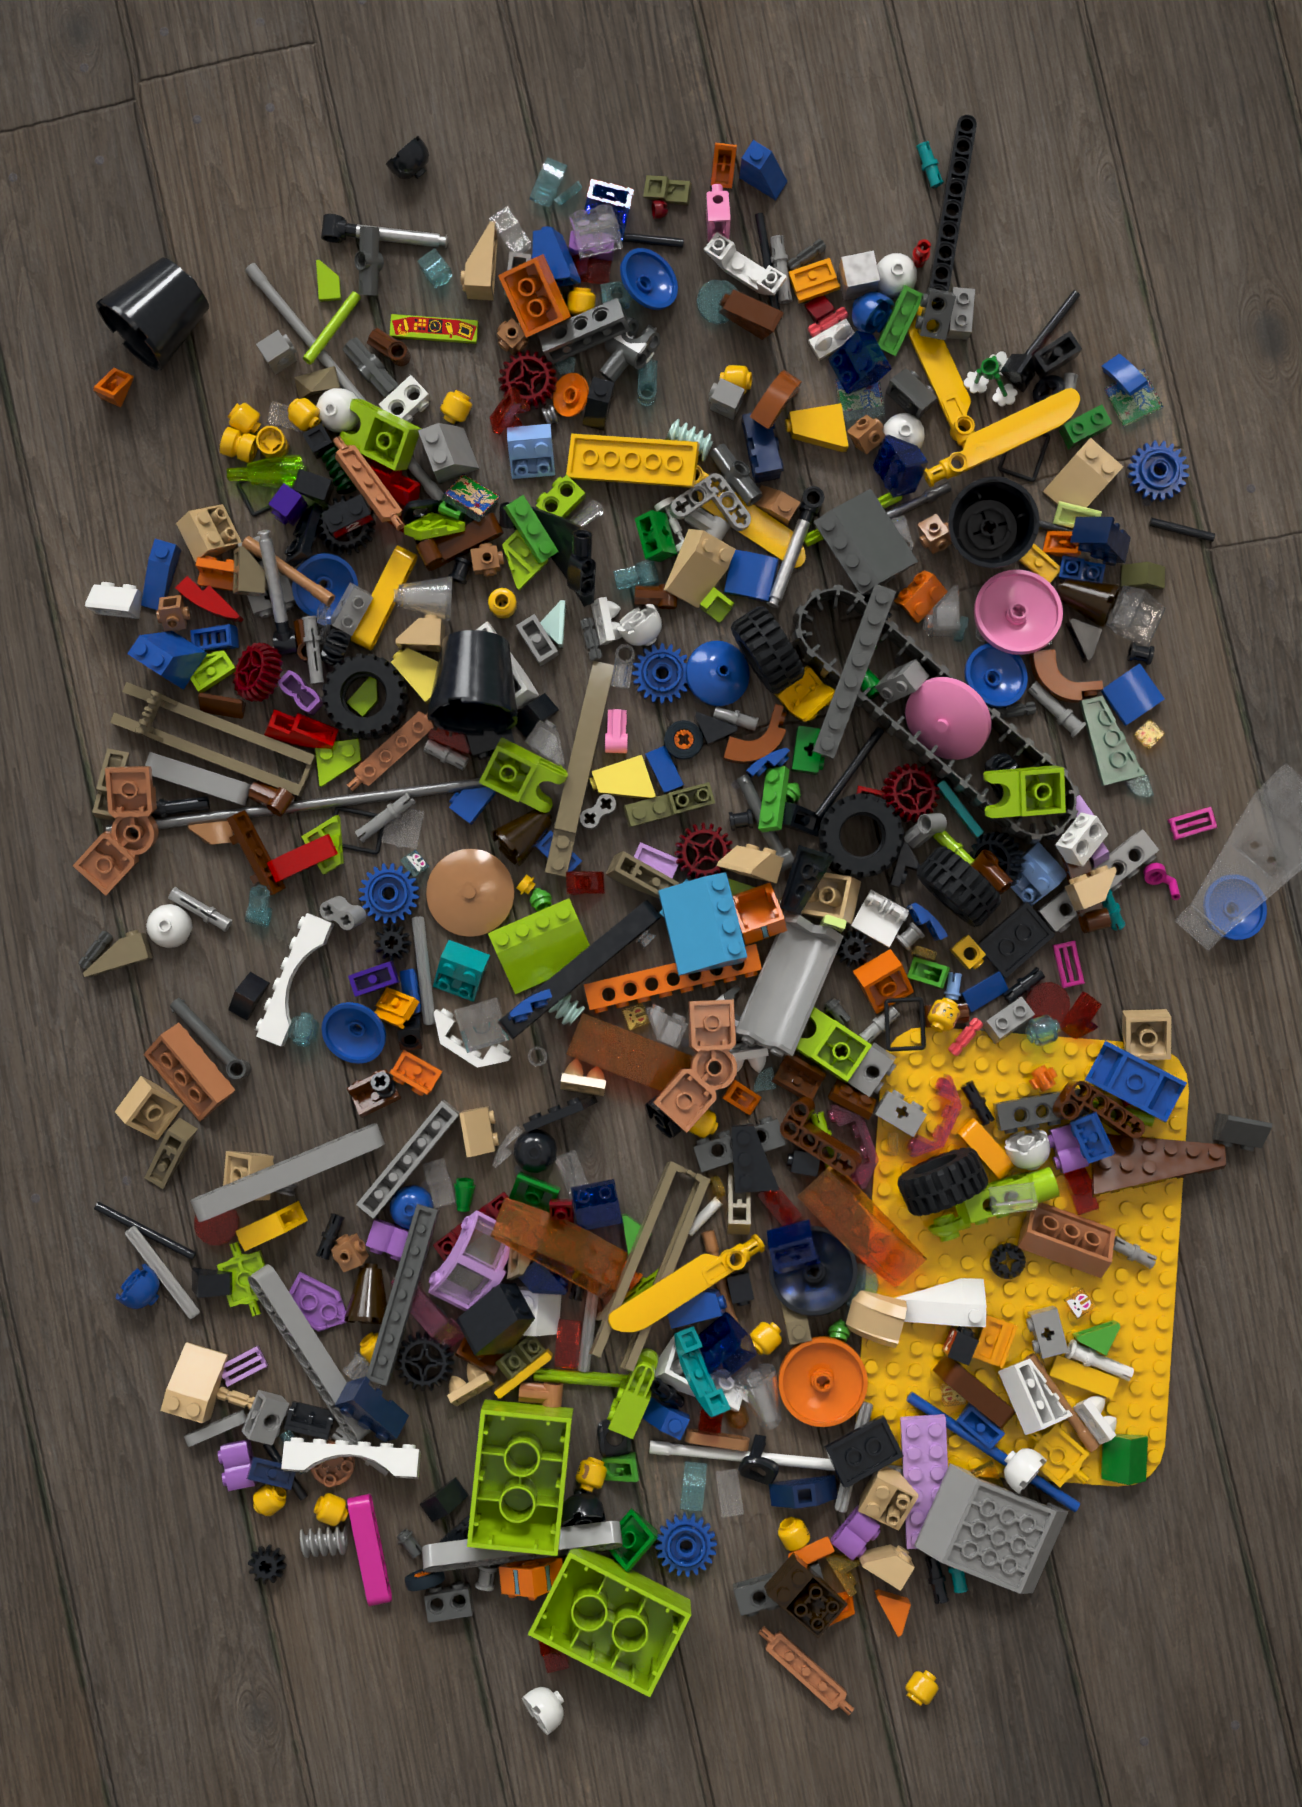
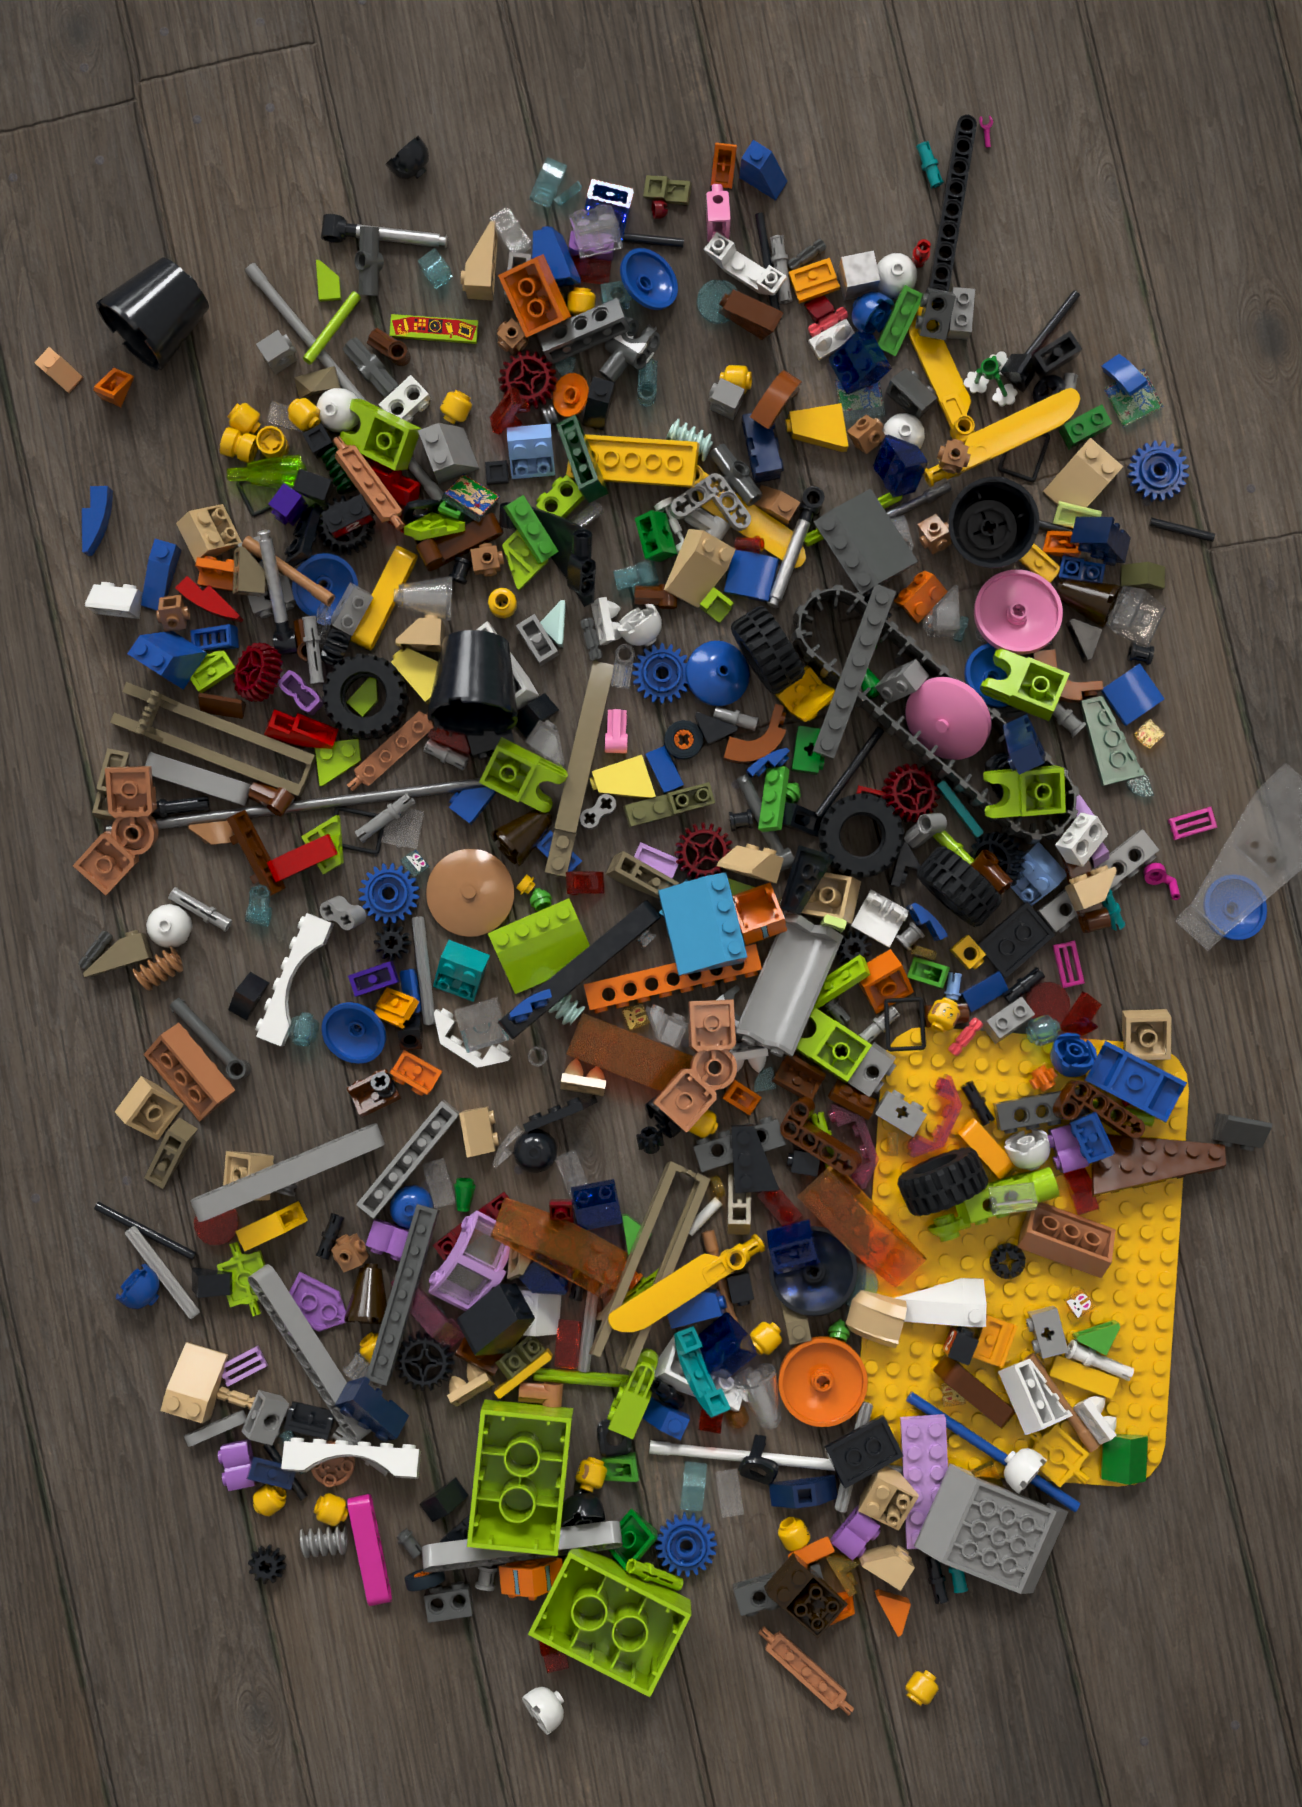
(59, 370): none -> light nougat slope
(96, 518): none -> blue slope
(159, 969): none -> medium nougat piece
(497, 472): none -> black tile
(533, 1191): green slope -> none
(581, 459): none -> dark green slope
(648, 1572): none -> lime pin
(650, 1140): none -> black gear
(722, 1440): medium nougat beam -> none
(749, 544): none -> clear red pin
(842, 980): none -> lime plate
(948, 462): none -> medium nougat brick
(980, 1426): blue slope -> none
(986, 128): none -> dark pink hand
(1023, 679): none -> lime brick
(1023, 745): none -> dark blue wedge
(1072, 1055): none -> blue cylinder
(1134, 1252): light grey pin -> none

